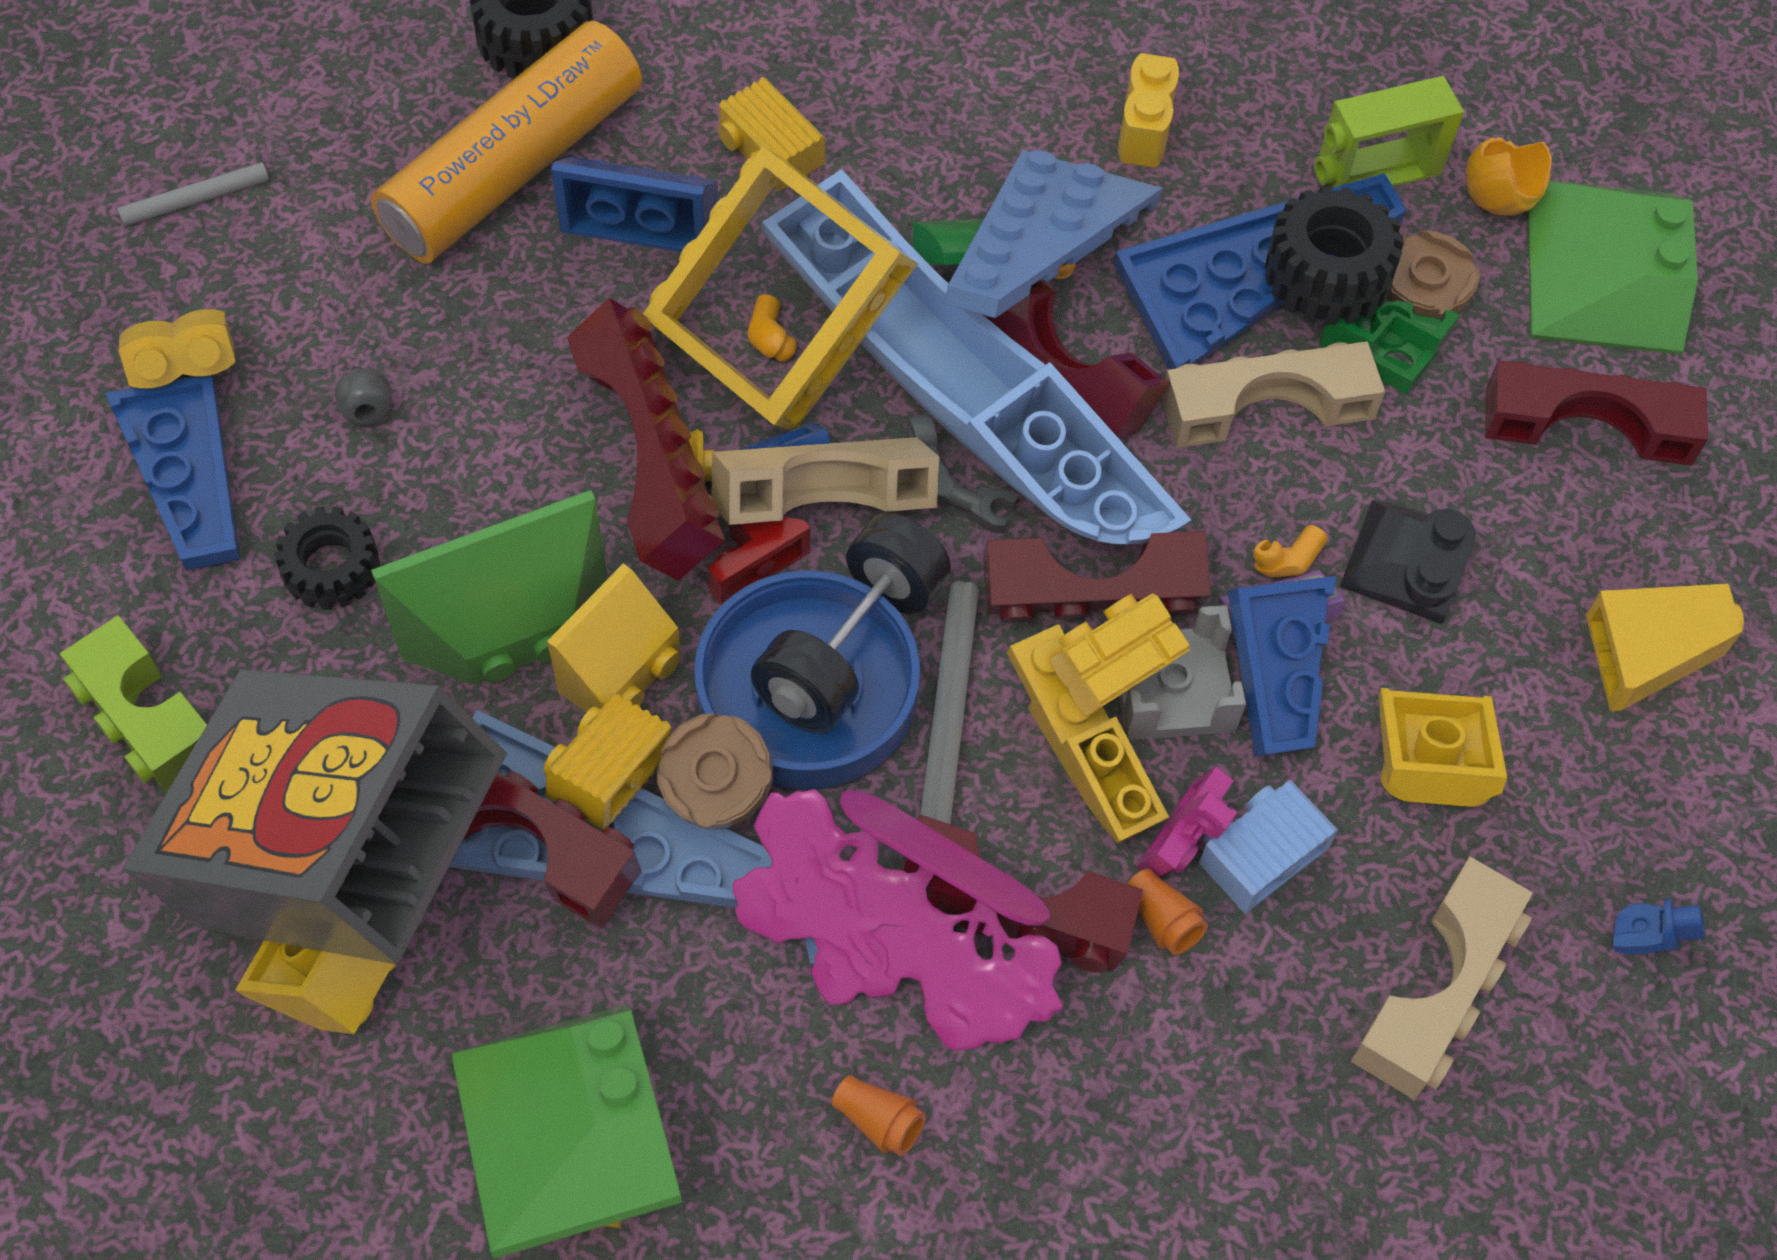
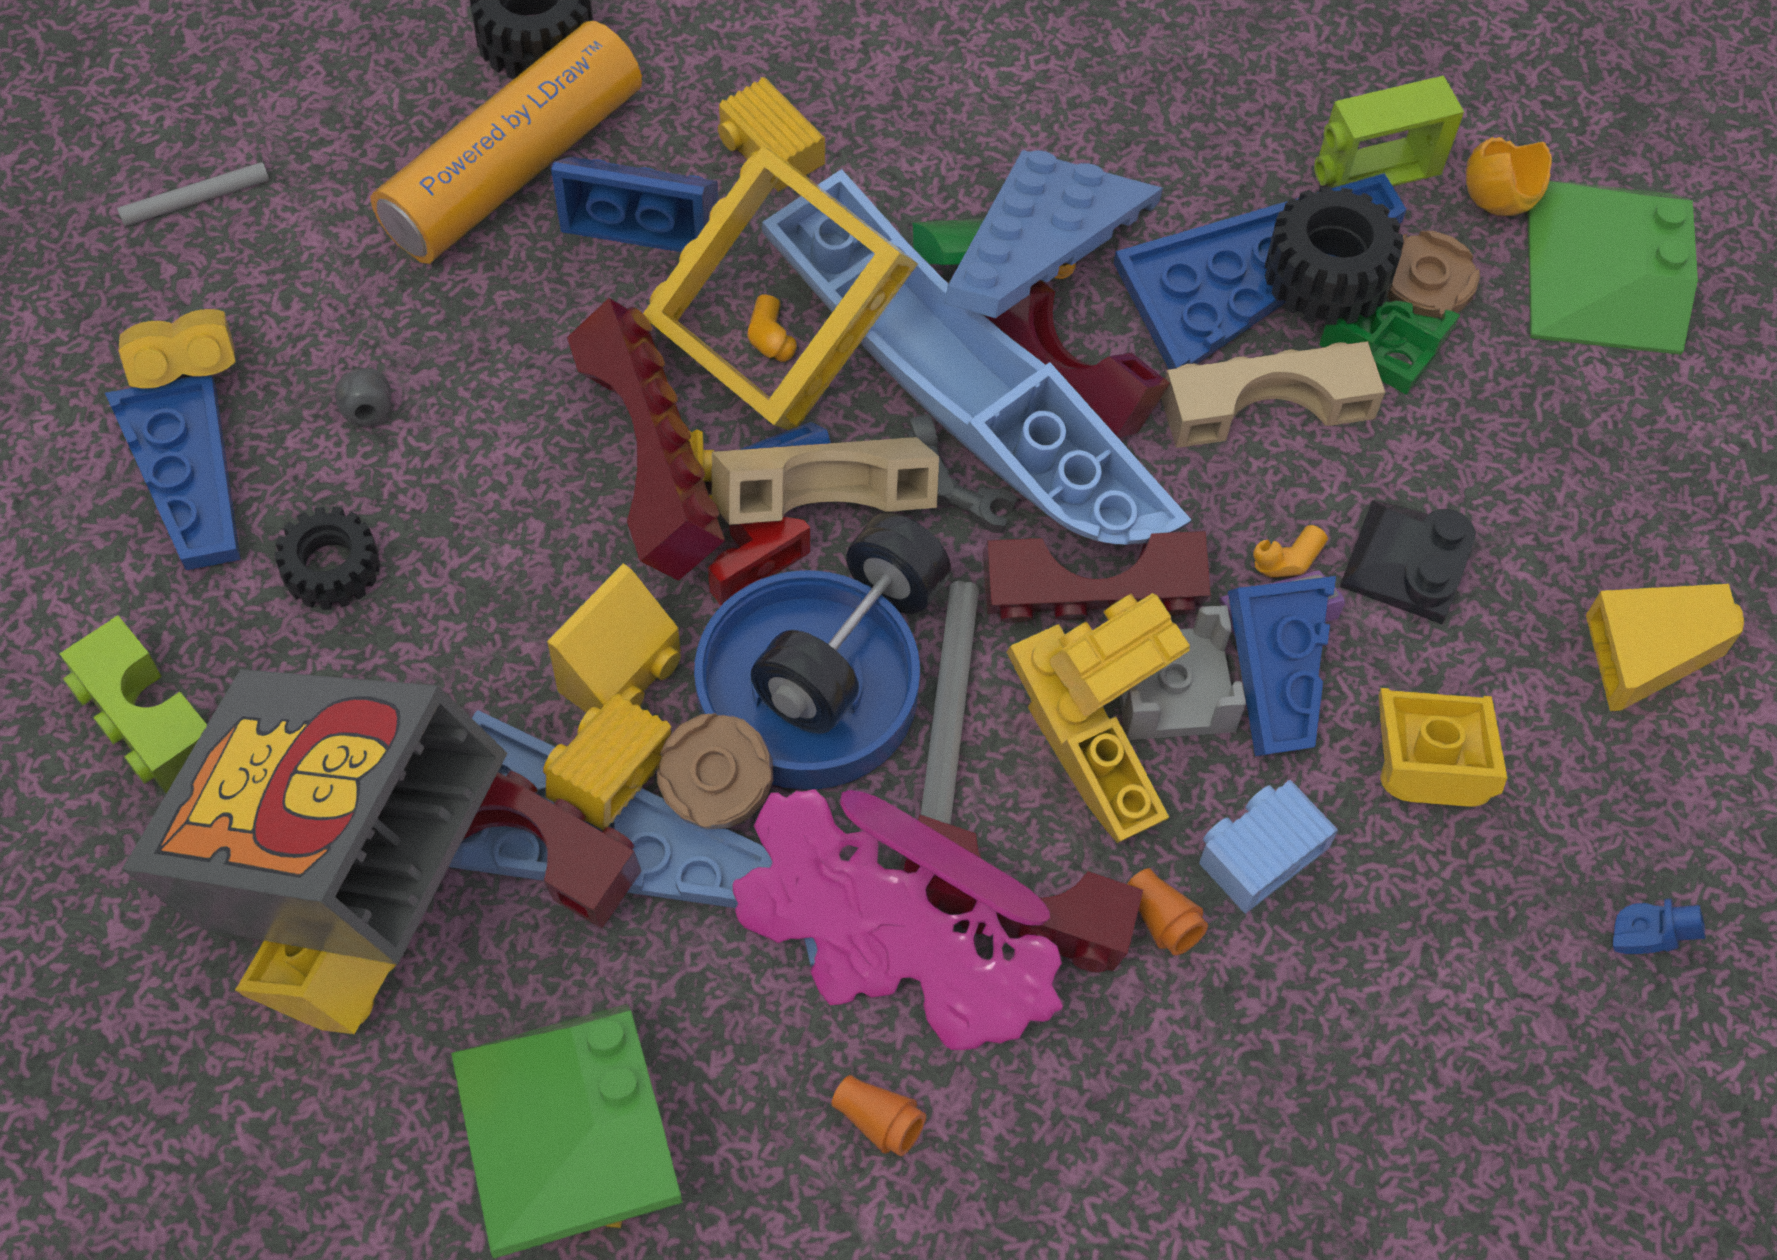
(496, 593): bright green slope -> none
(1148, 110): yellow brick -> none
(1197, 813): dark pink hinge -> none
(1412, 1034): tan arch -> none
(1657, 417): dark red arch -> none

